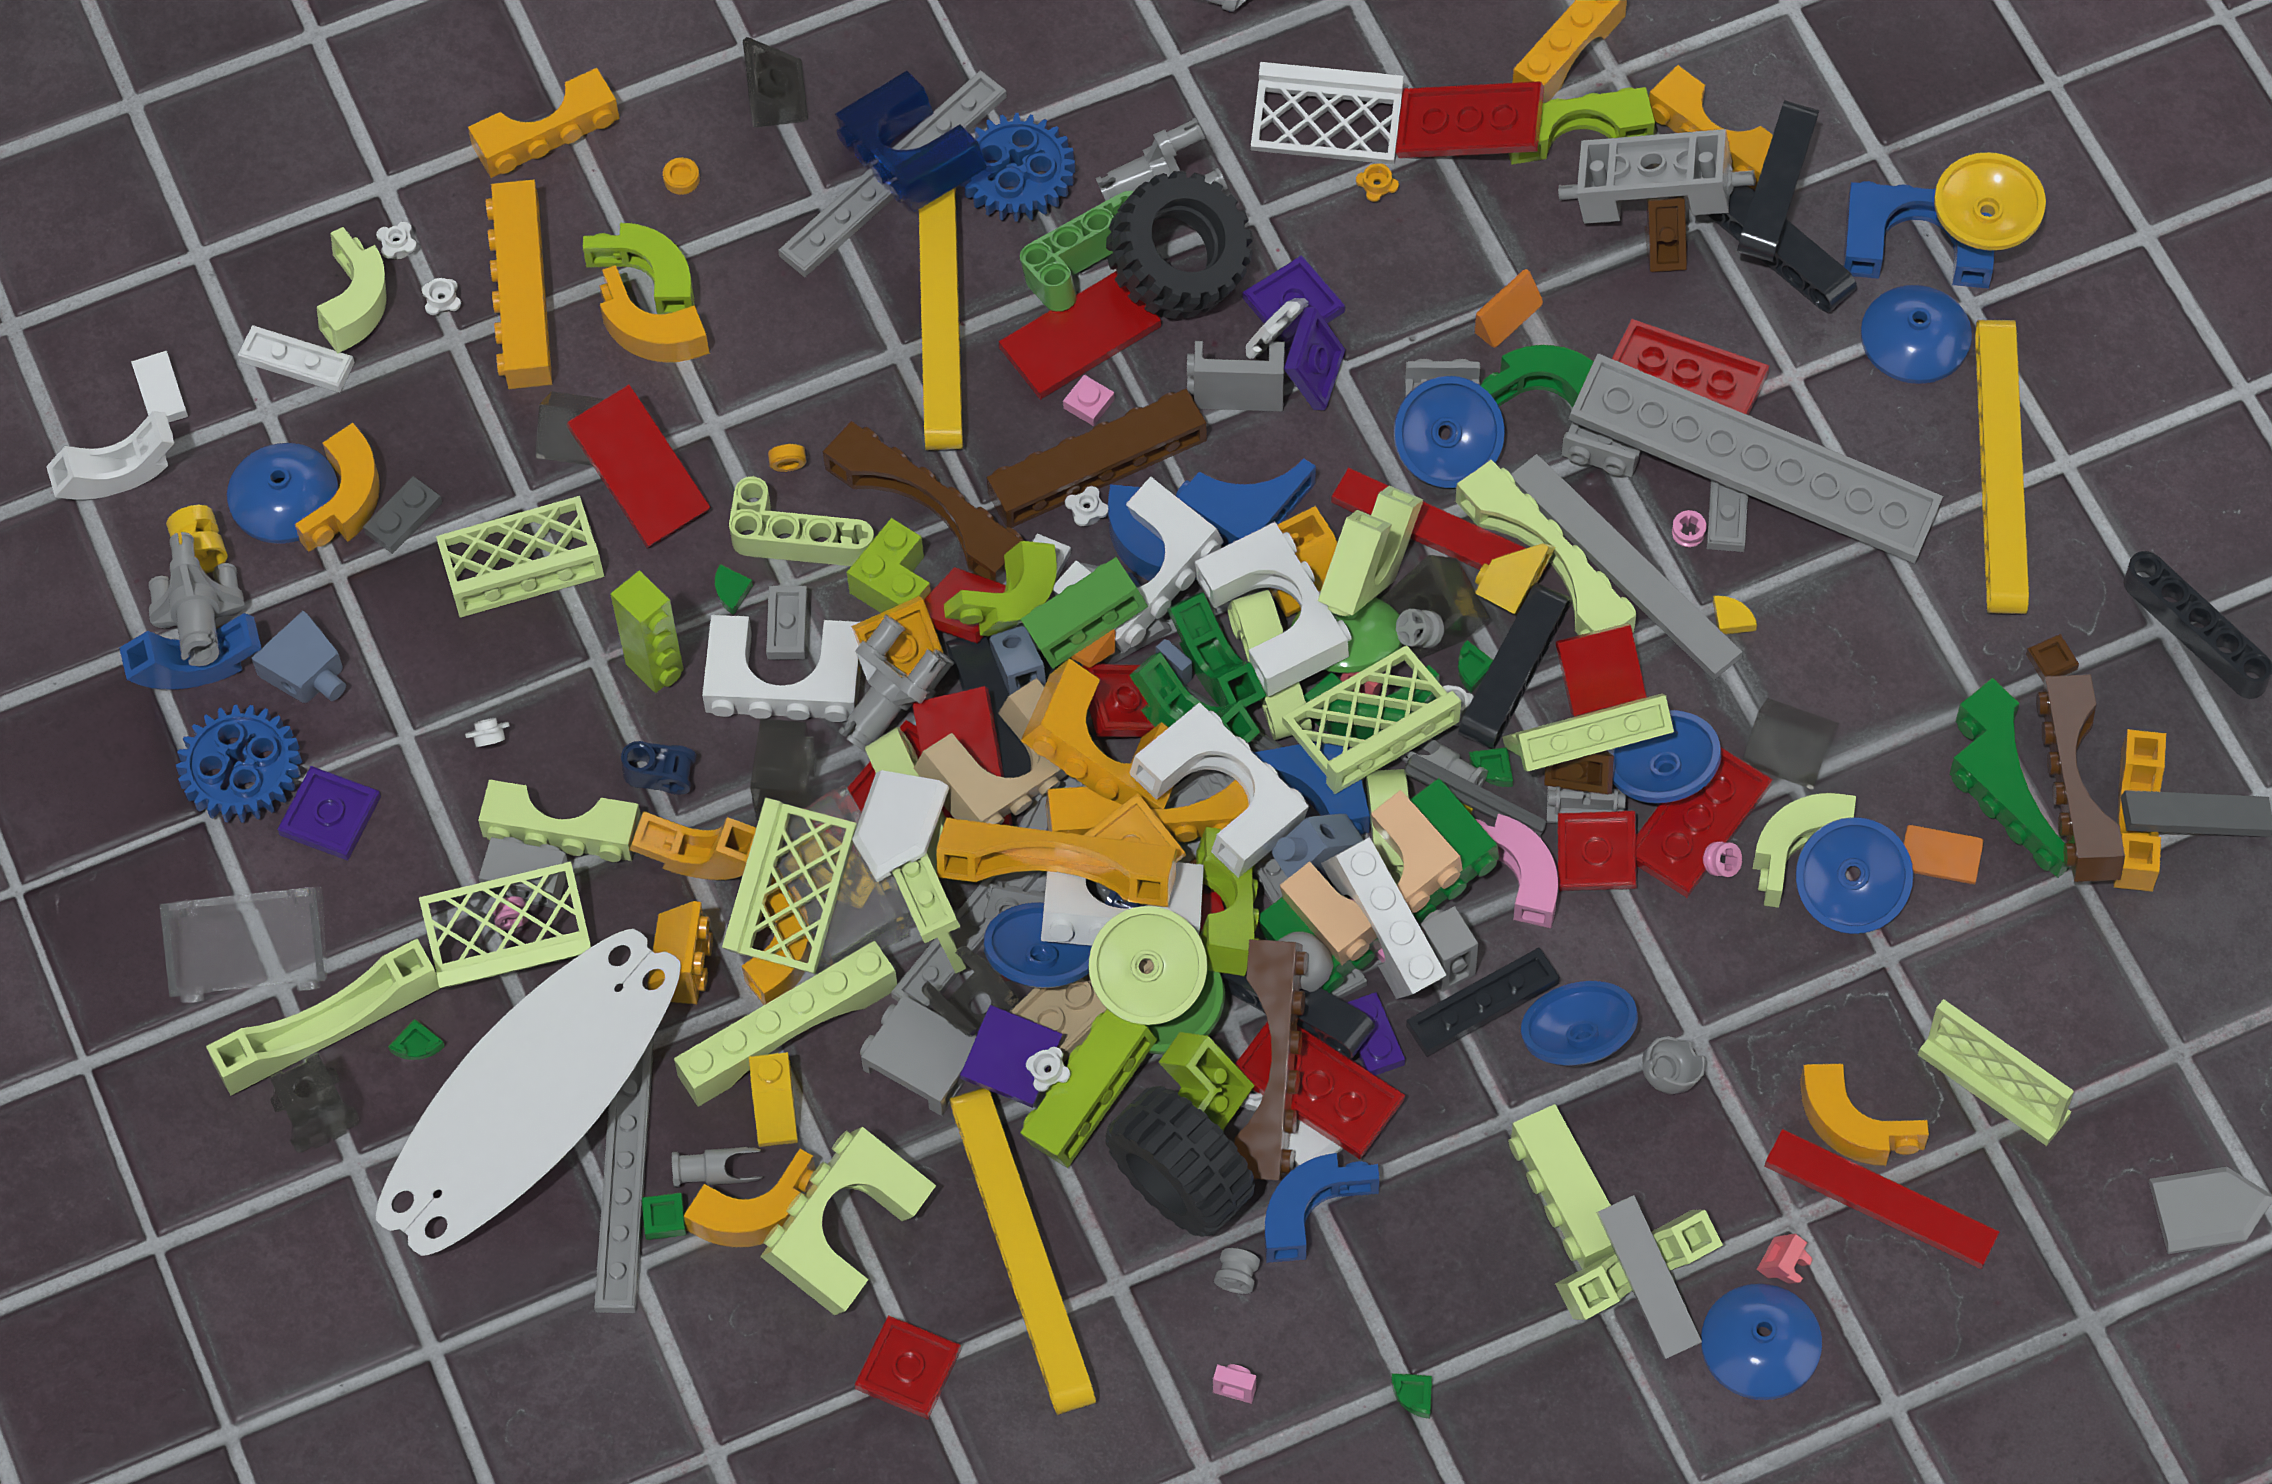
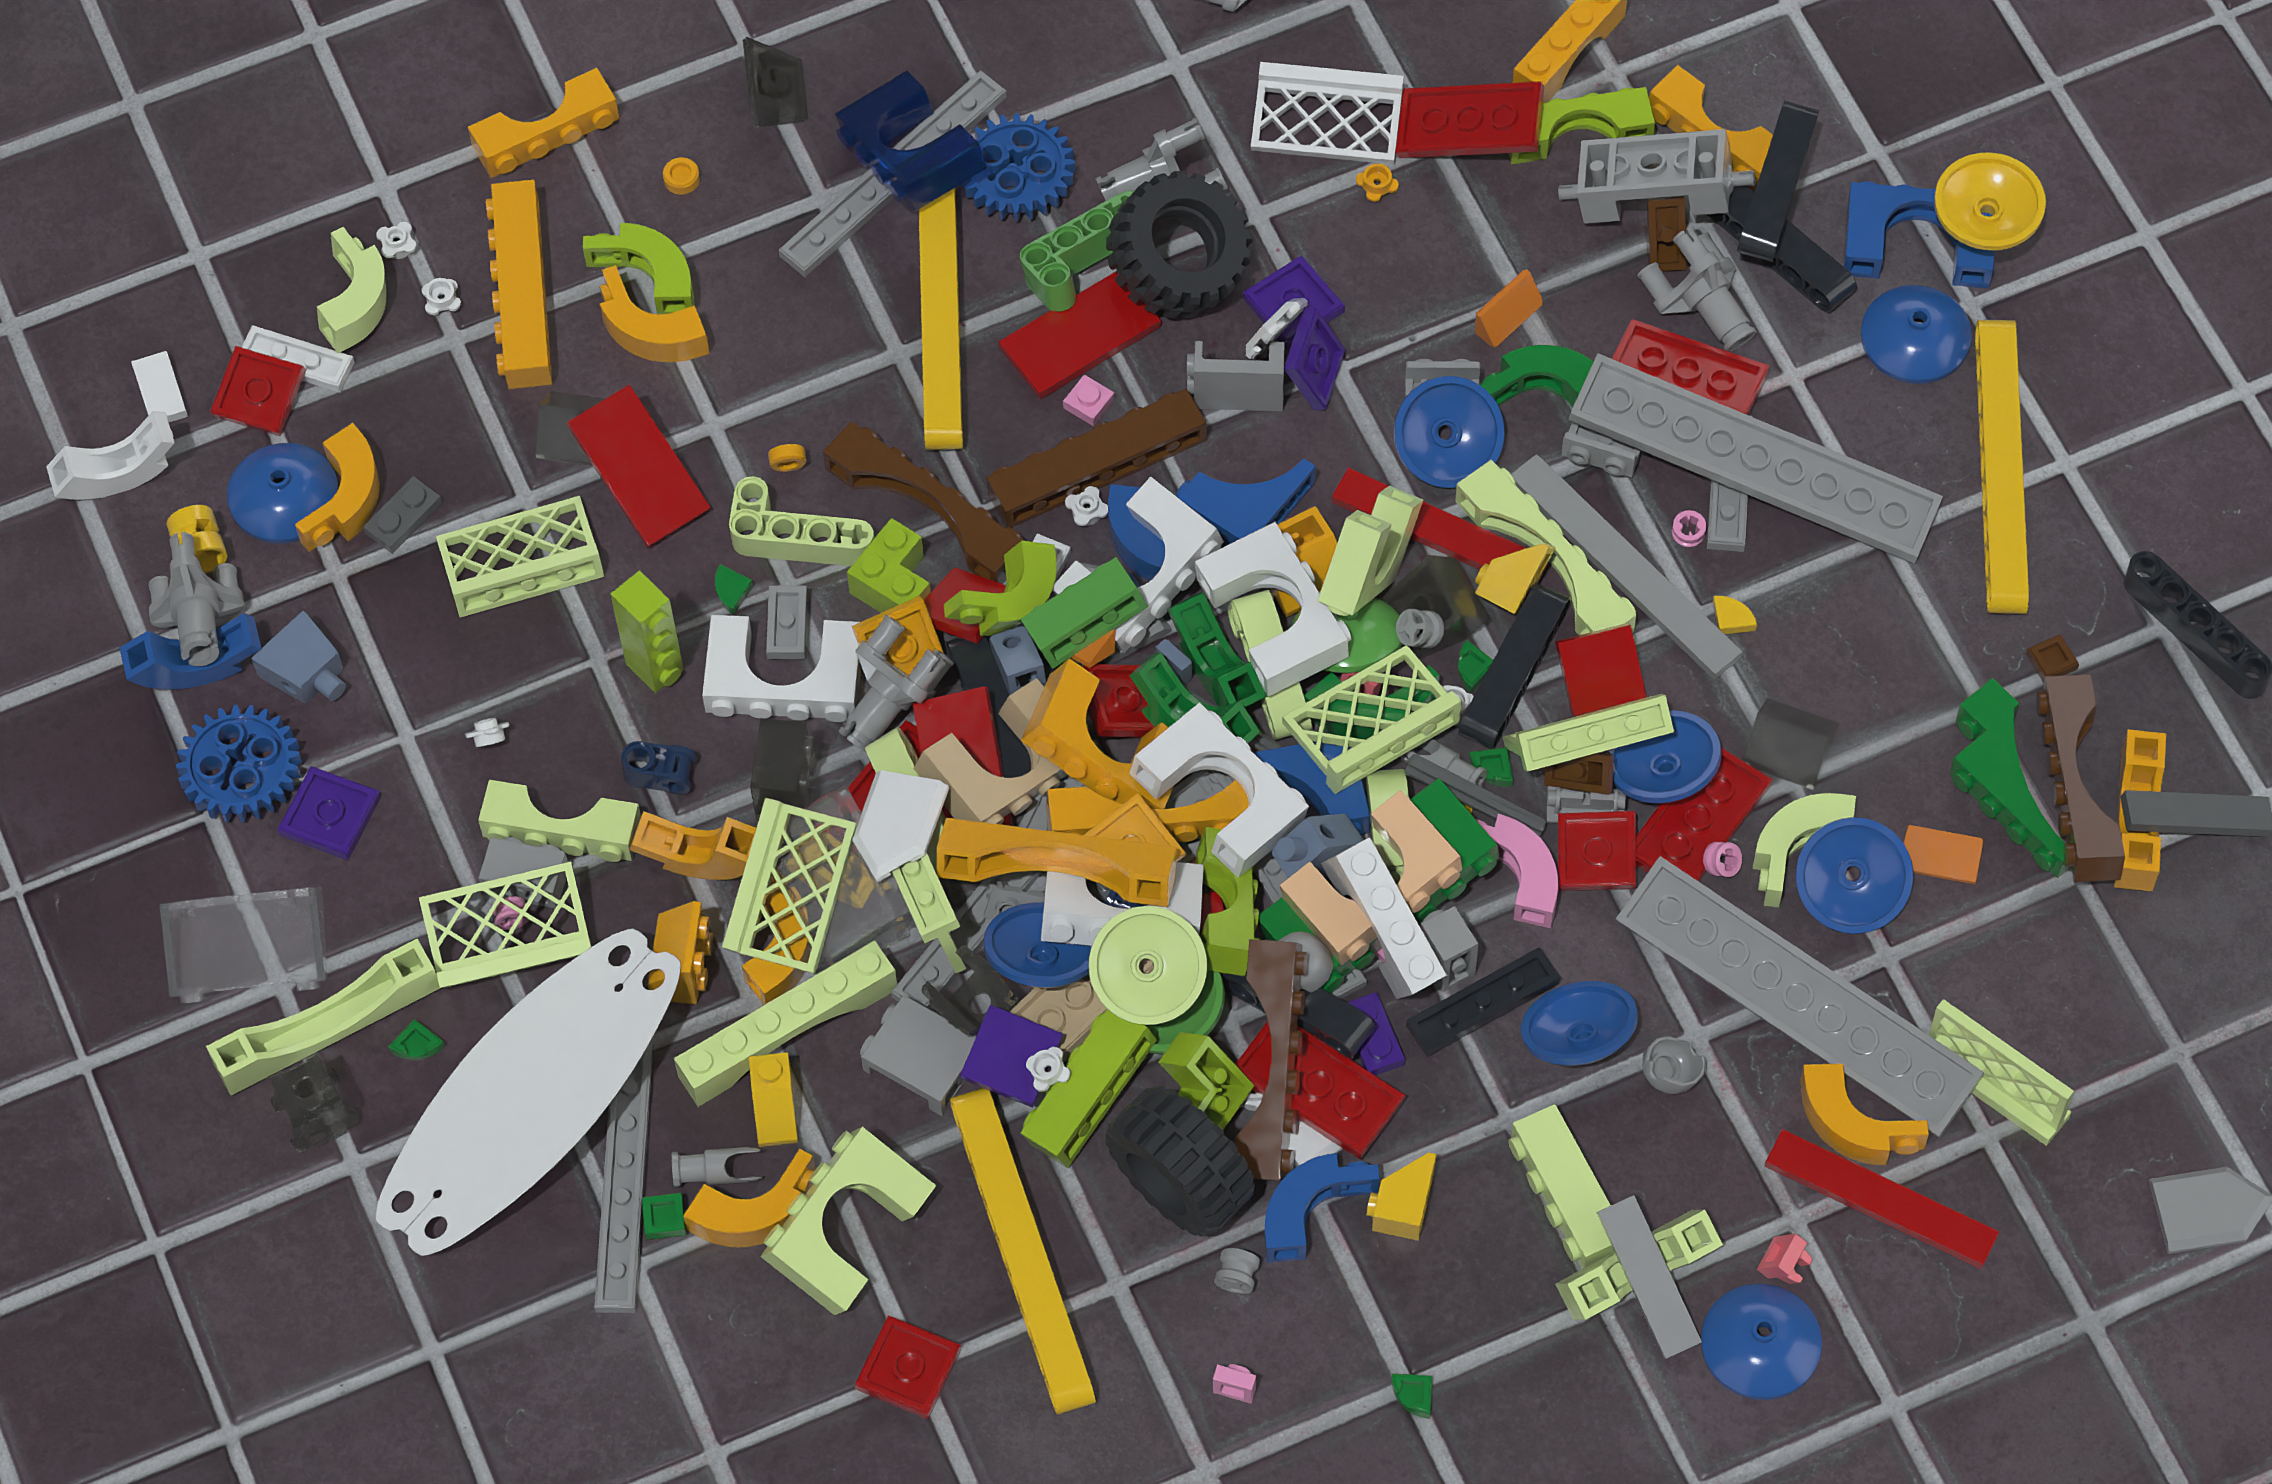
(257, 391): none -> red tile
(1403, 1199): none -> yellow slope
(1702, 289): none -> light grey wheel
(1800, 996): none -> light grey plate

